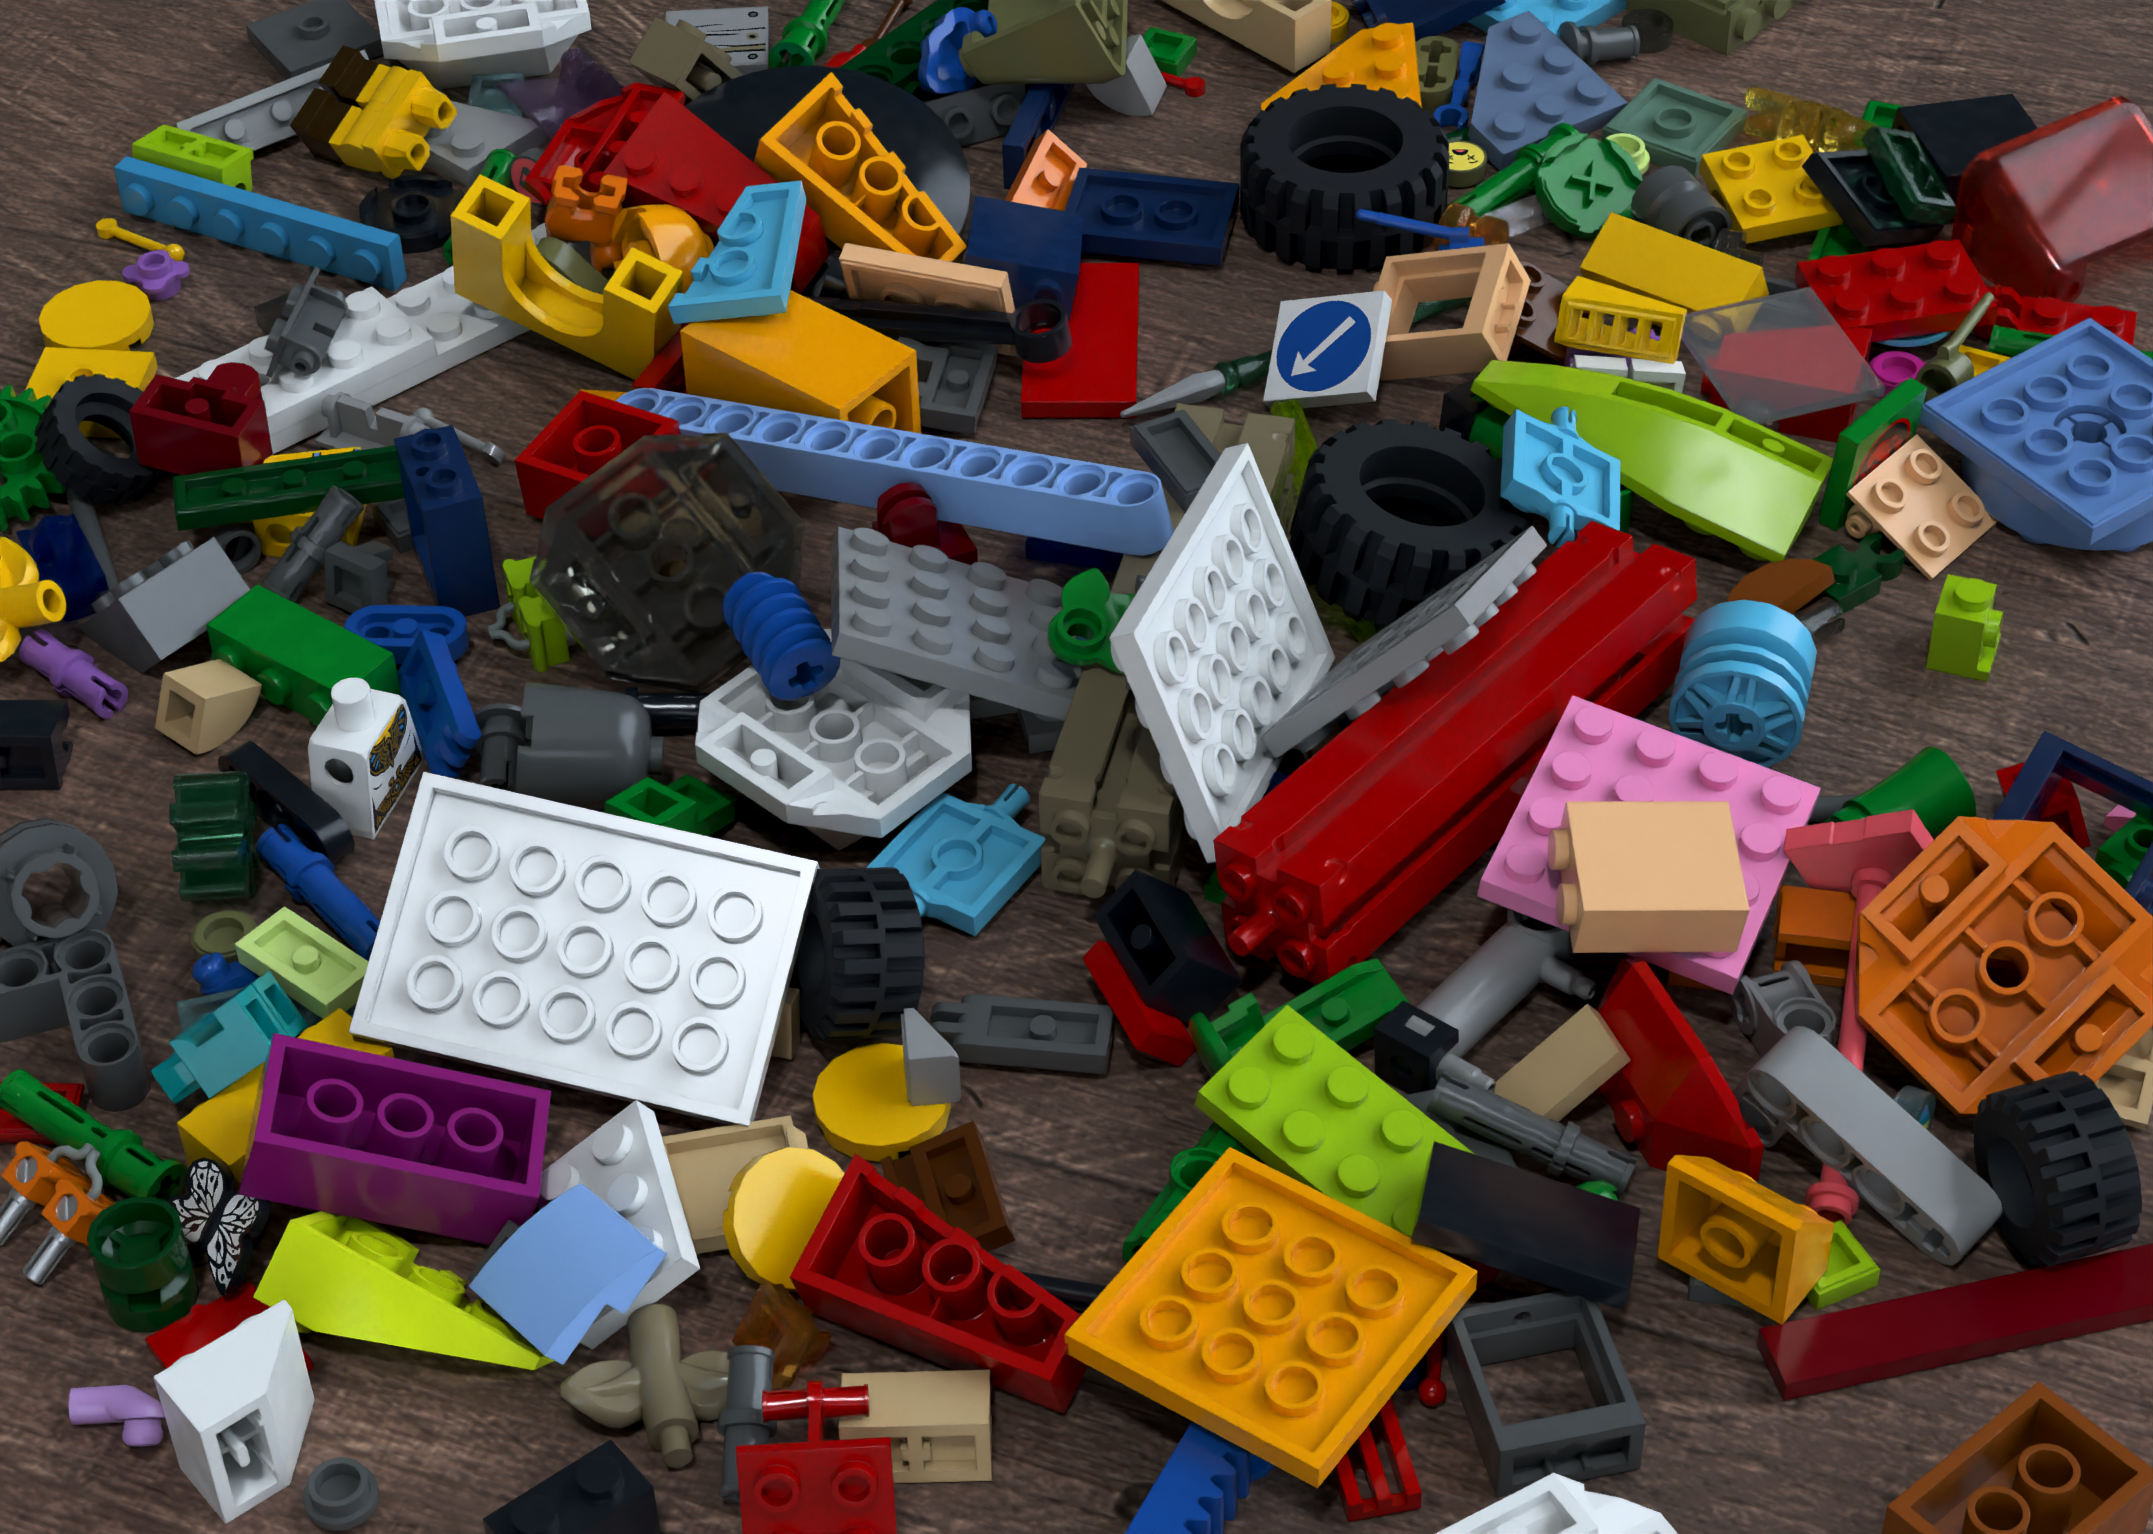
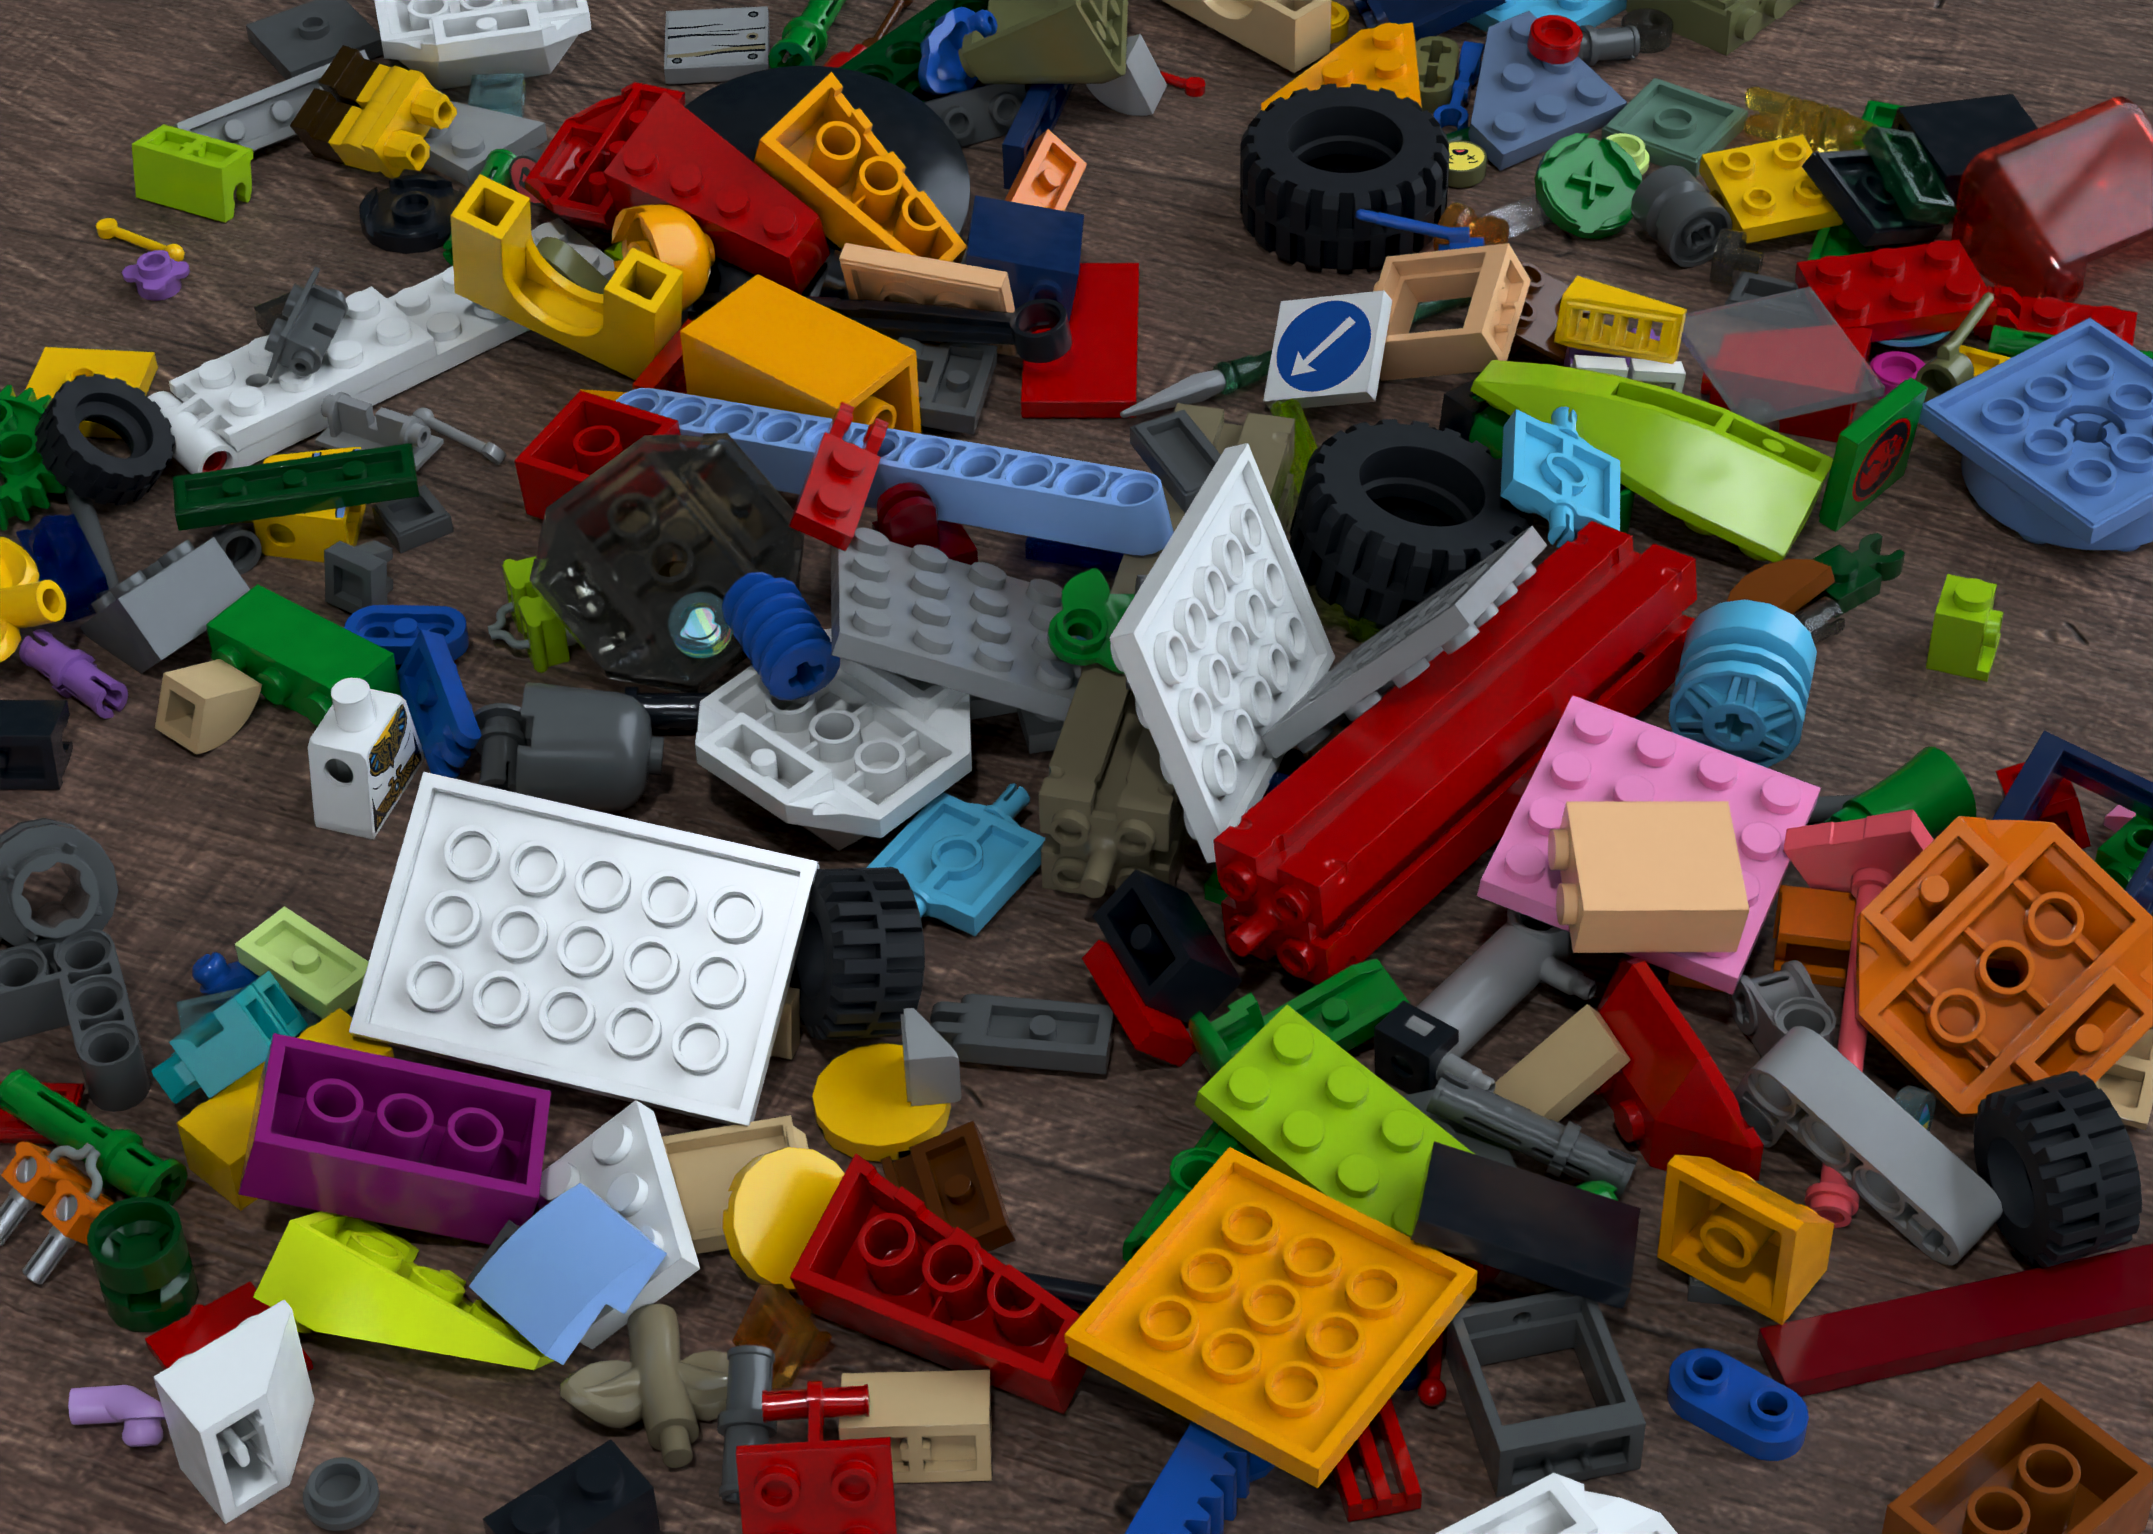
(97, 317): yellow tile -> none
(202, 422): dark red brick -> none
(214, 835): clear green gear -> none
(220, 933): olive tile -> none
(221, 1221): black animal -> none
(261, 223): dark azure plate -> none
(288, 801): black beam -> none
(308, 543): dark grey pin -> none
(312, 881): blue pin -> none
(447, 521): dark blue window -> none
(556, 99): clear purple hinge -> none
(586, 215): orange animal -> none
(681, 59): dark tan brick -> none
(681, 805): green brick -> none
(699, 625): none -> clear light blue tile
(752, 261): medium azure wing -> none
(838, 481): none -> red hinge
(1154, 215): dark blue plate -> none
(1170, 49): green tile -> none
(1516, 178): green pin -> none
(1554, 39): none -> red tile
(1669, 267): yellow brick -> none
(1734, 1402): none -> blue plate
(1848, 1270): lime tile -> none
(1918, 508): light nougat hinge -> none

